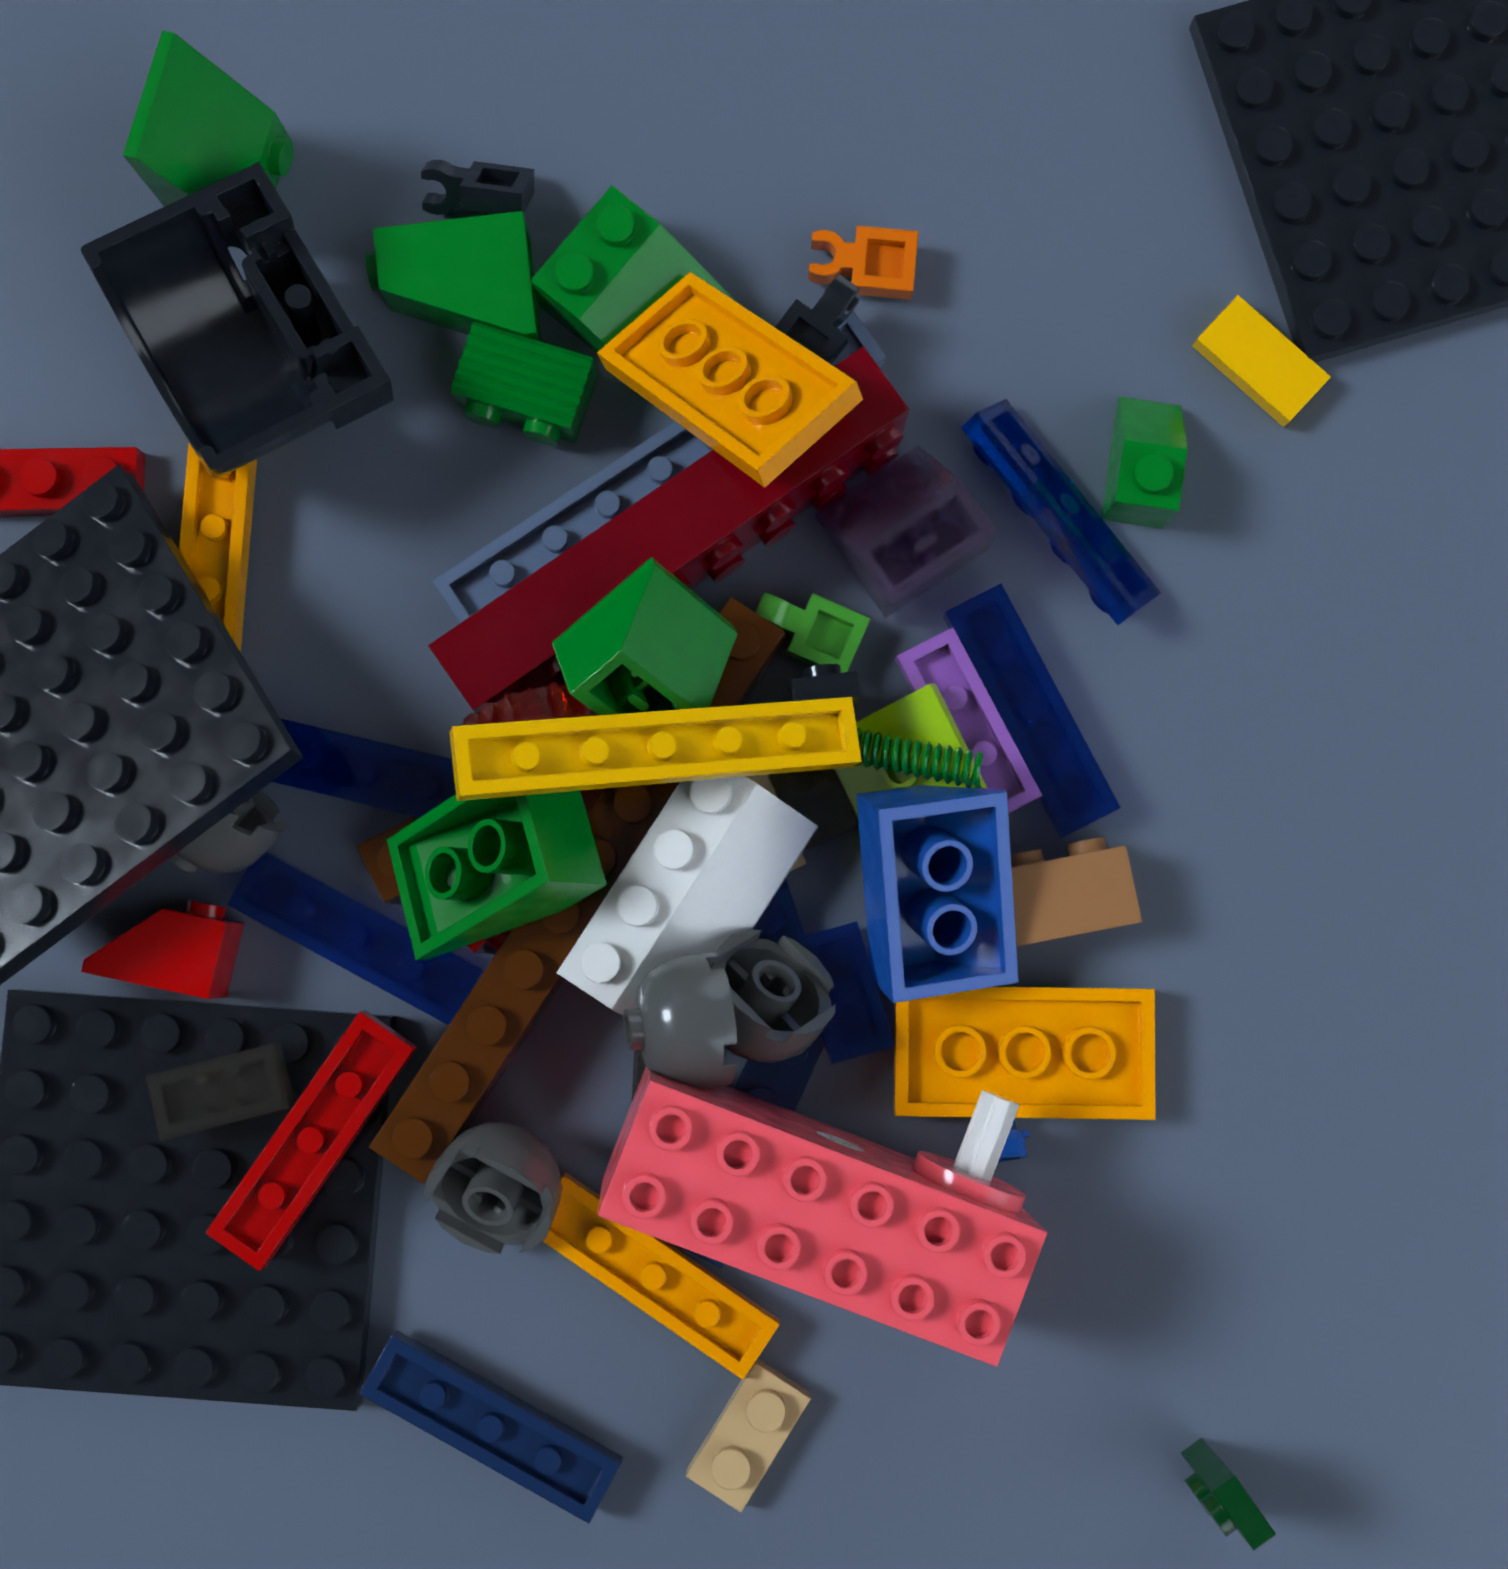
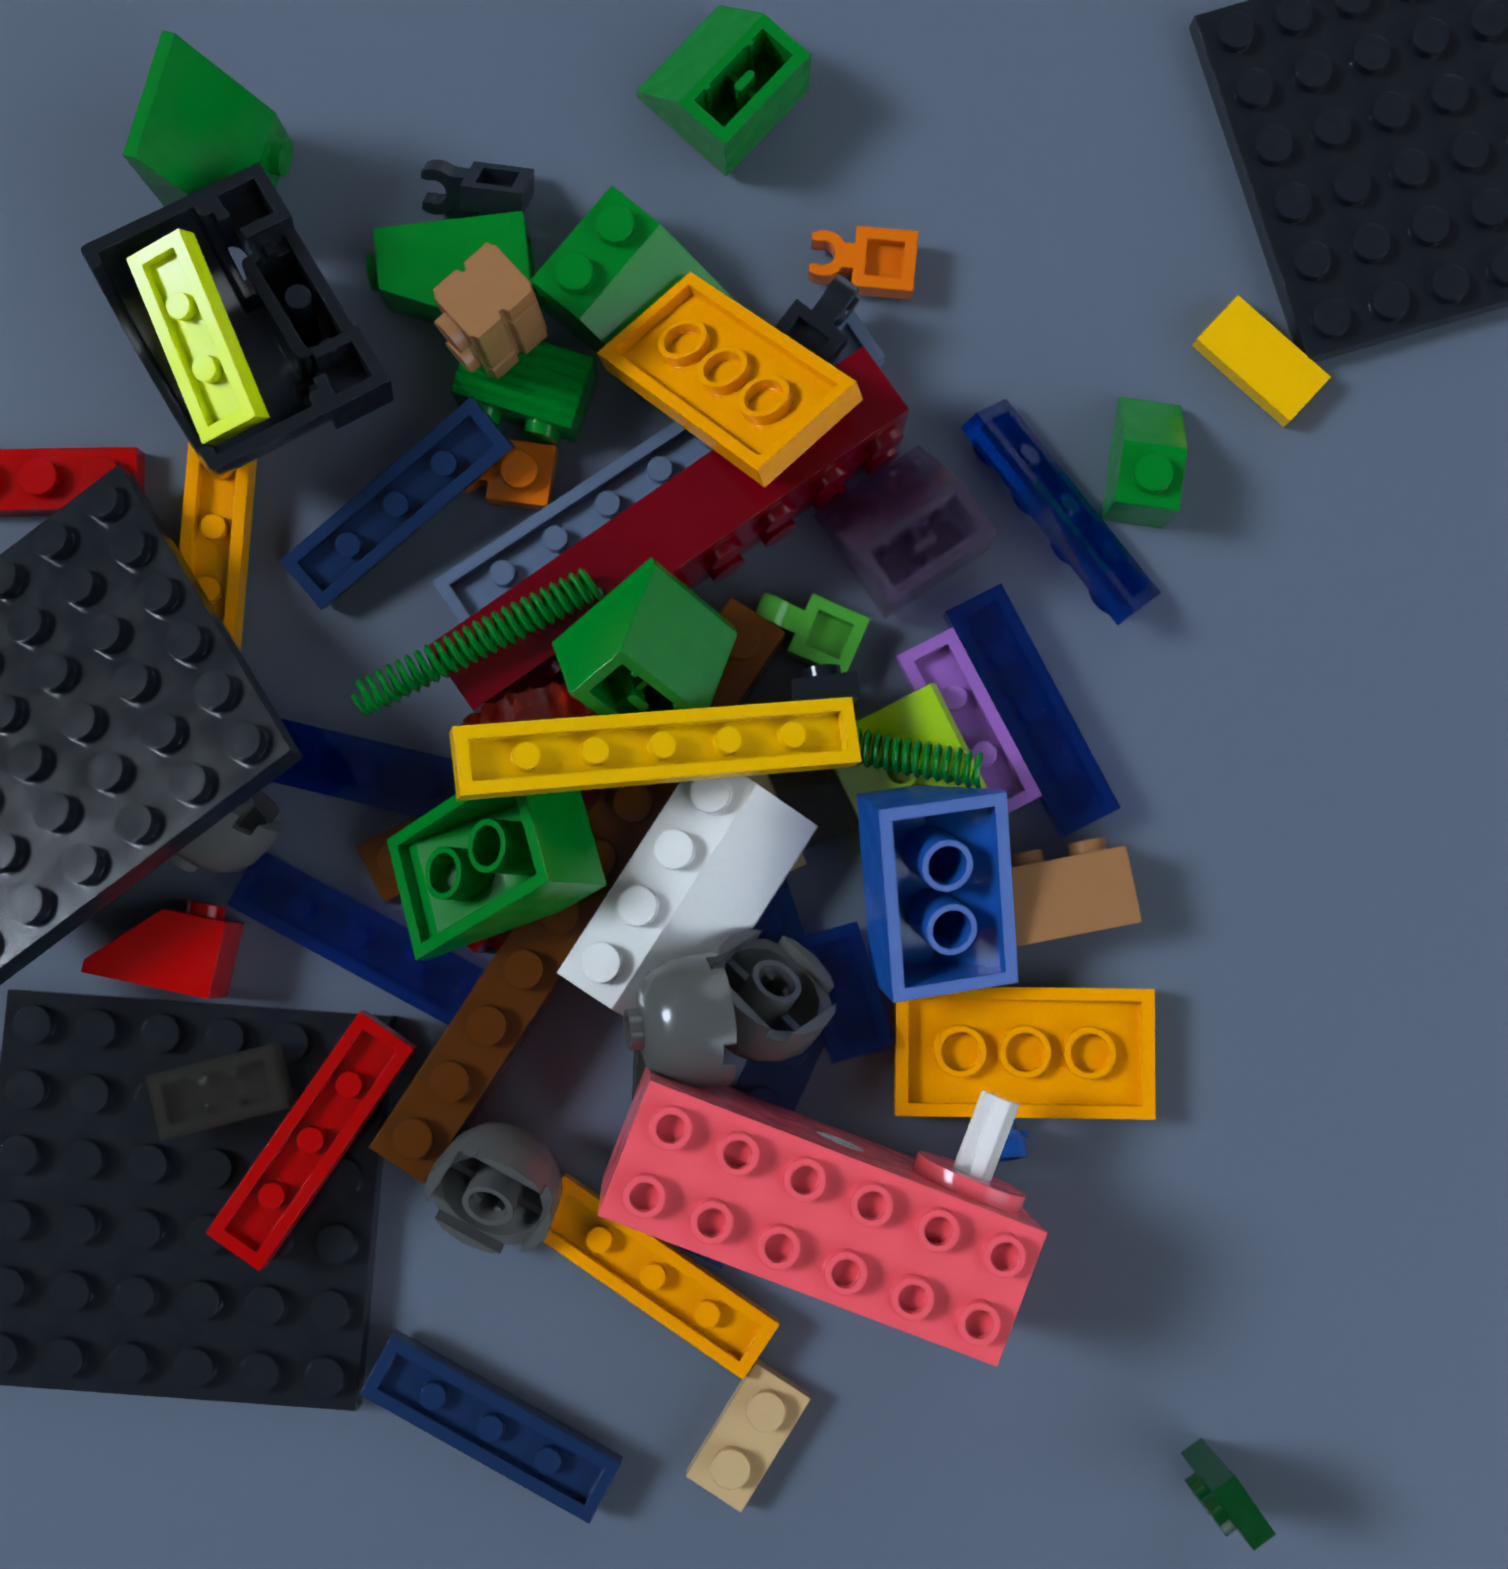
(197, 337): none -> neon yellow plate
(397, 503): none -> dark blue plate
(489, 313): none -> medium nougat brick
(522, 477): none -> orange plate
(523, 621): none -> green piece
(729, 84): none -> green slope

